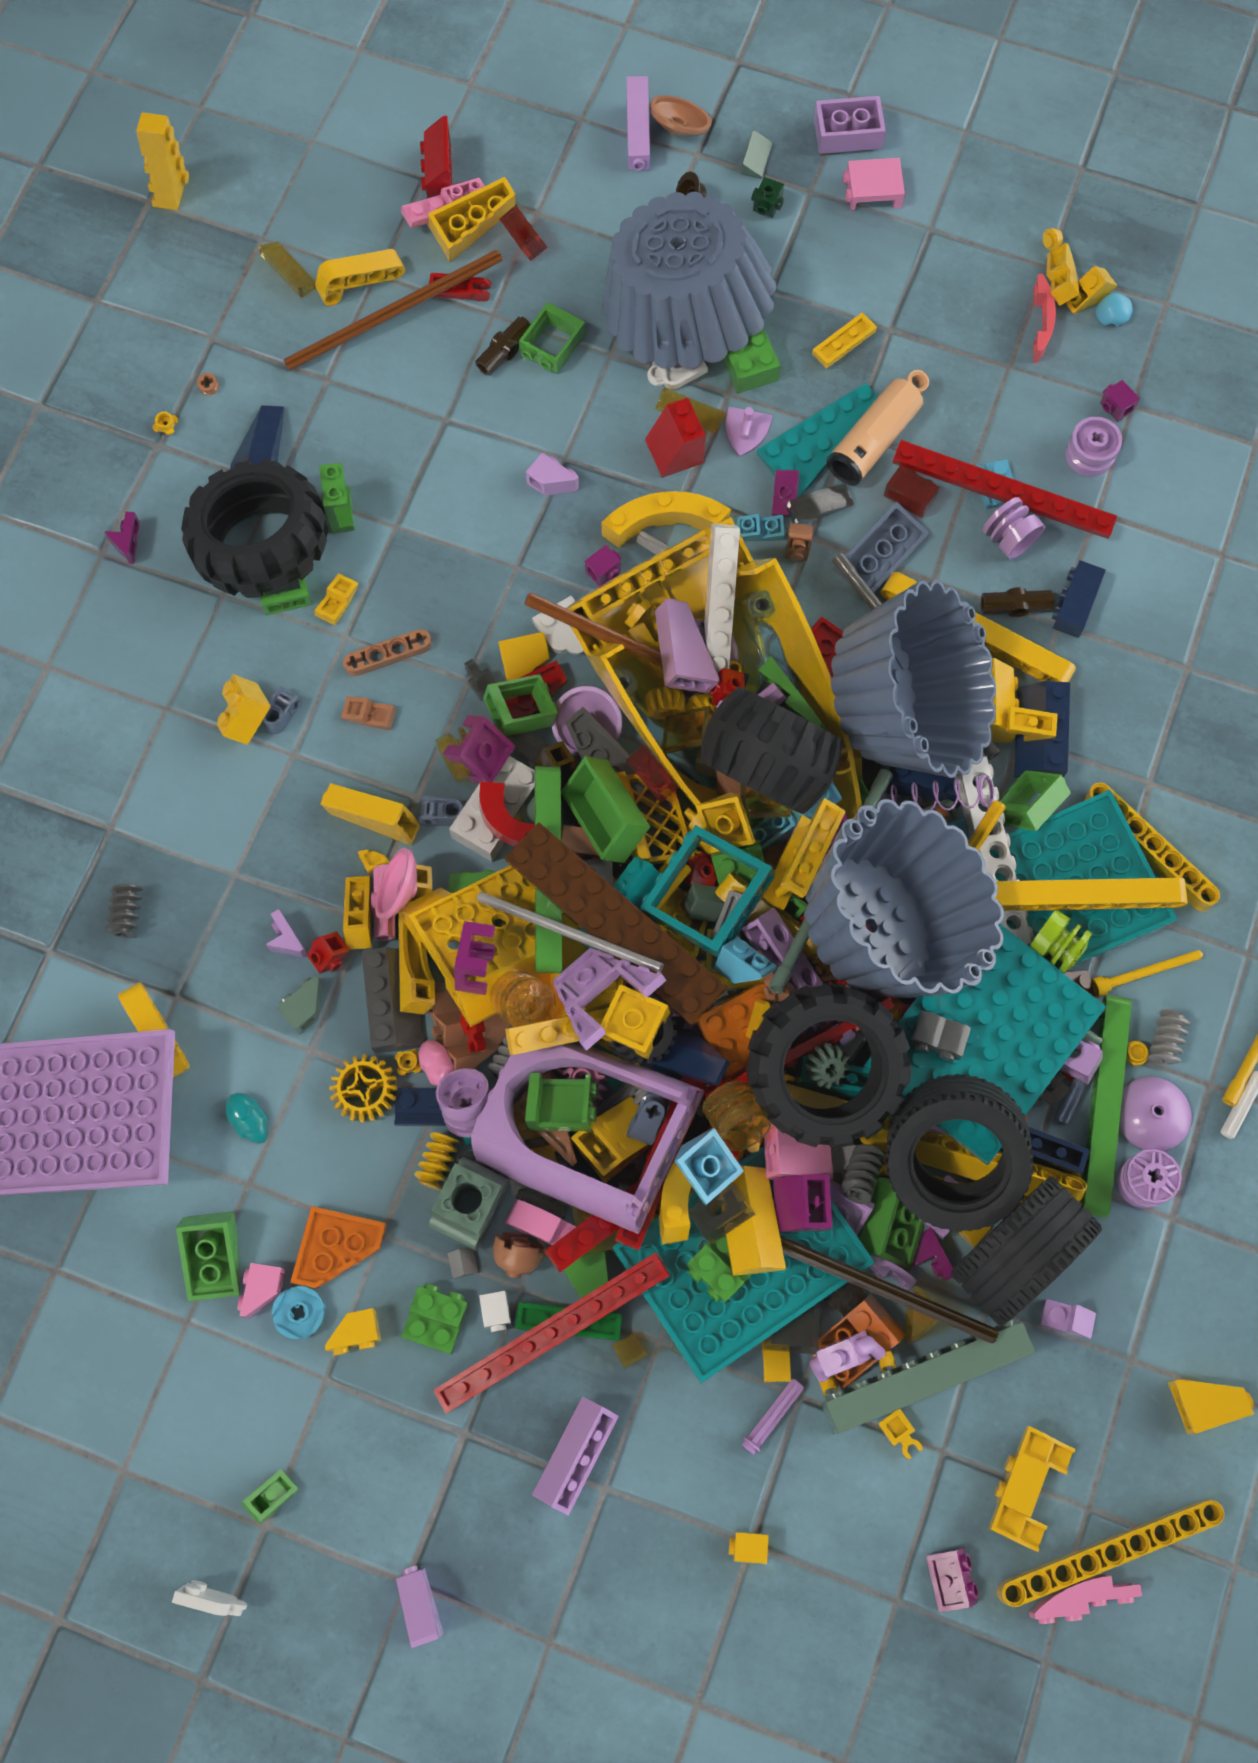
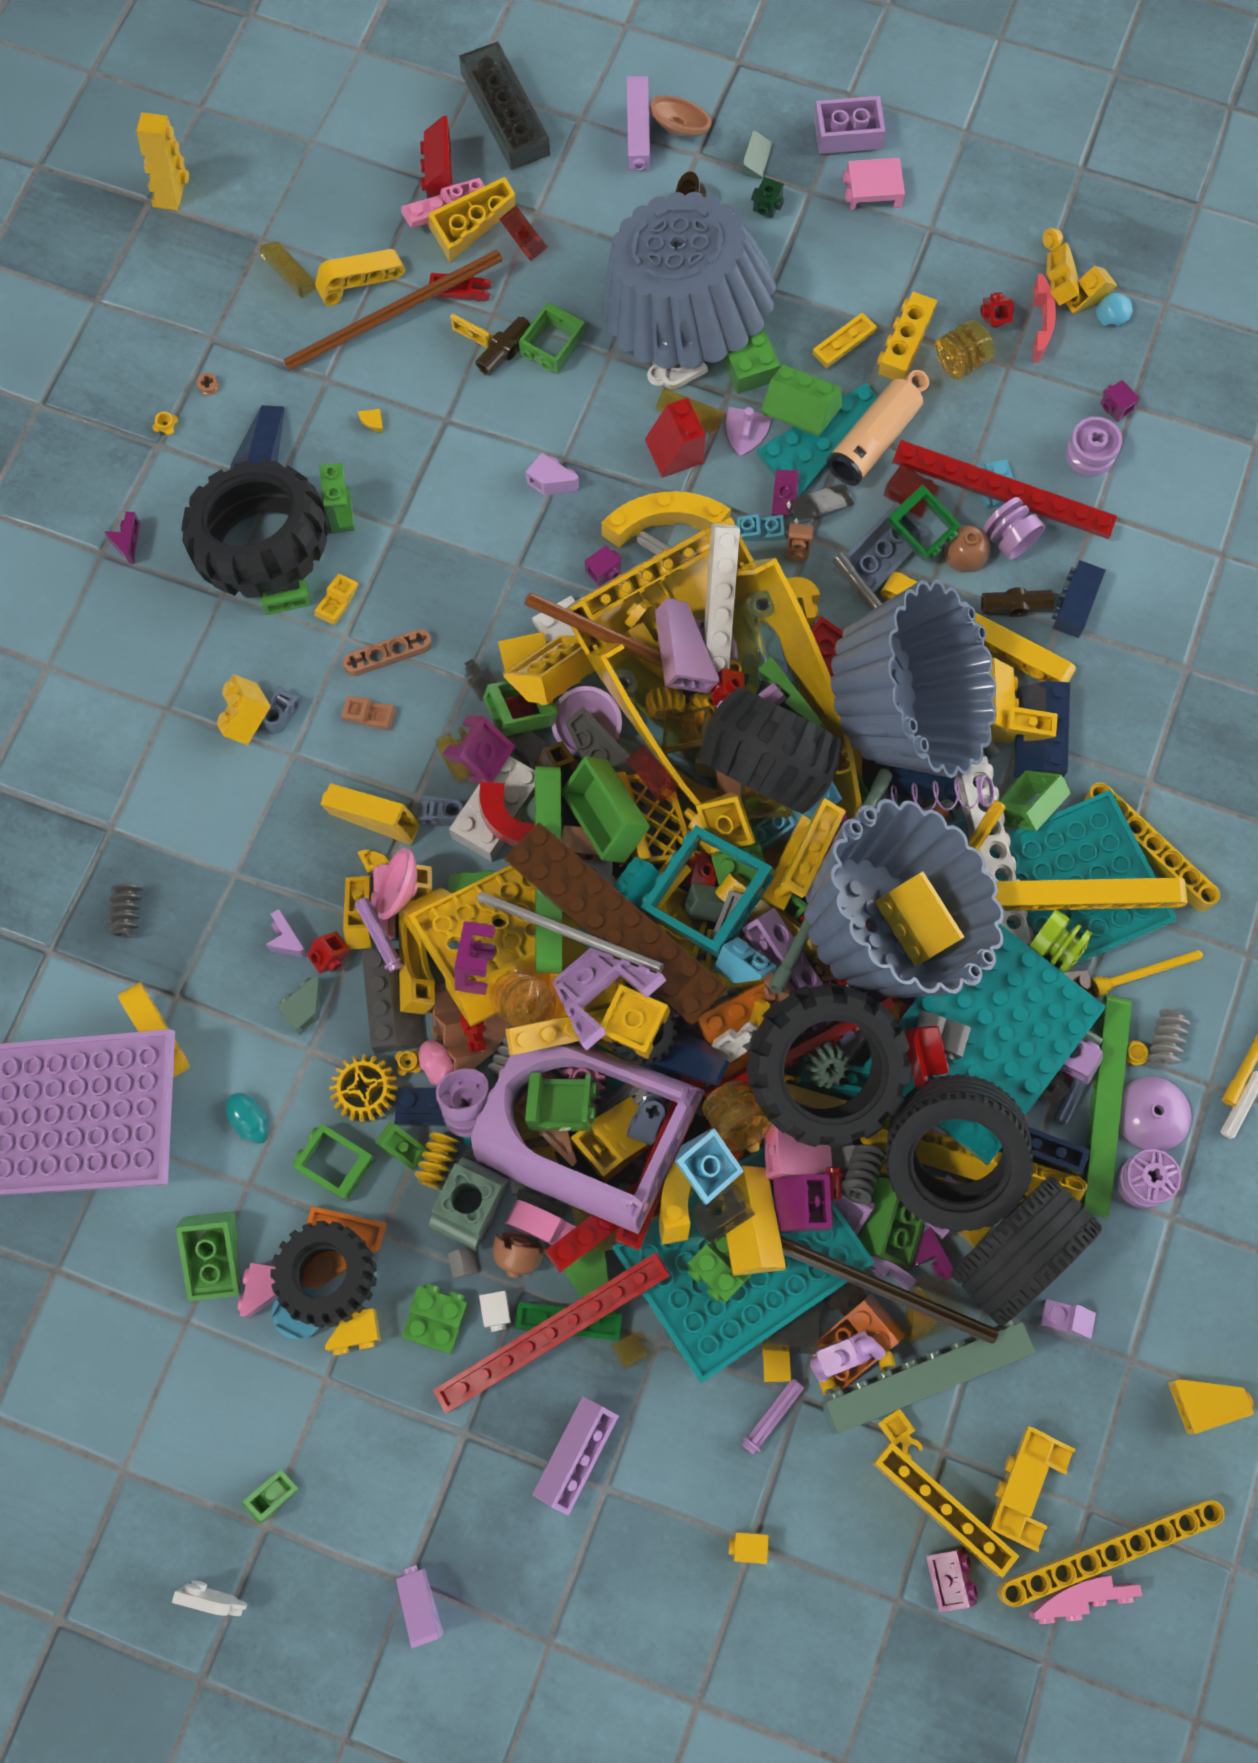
(296, 1256): none -> black tyre
(354, 1176): none -> bright green window
(371, 419): none -> yellow tile
(379, 935): none -> lavender axle
(401, 1145): none -> bright green slope
(471, 330): none -> yellow slope
(504, 105): none -> clear smoke brick
(550, 670): none -> yellow slope
(734, 1044): none -> white plate
(801, 400): none -> bright green slope
(807, 596): none -> yellow brick
(835, 1181): none -> red pin
(916, 307): none -> yellow brick
(919, 919): none -> yellow slope
(926, 1053): none -> red panel
(934, 505): none -> green window
(945, 1510): none -> yellow brick
(964, 349): none -> clear yellow wheel
(968, 549): none -> nougat cylinder
(1003, 312): none -> red brick

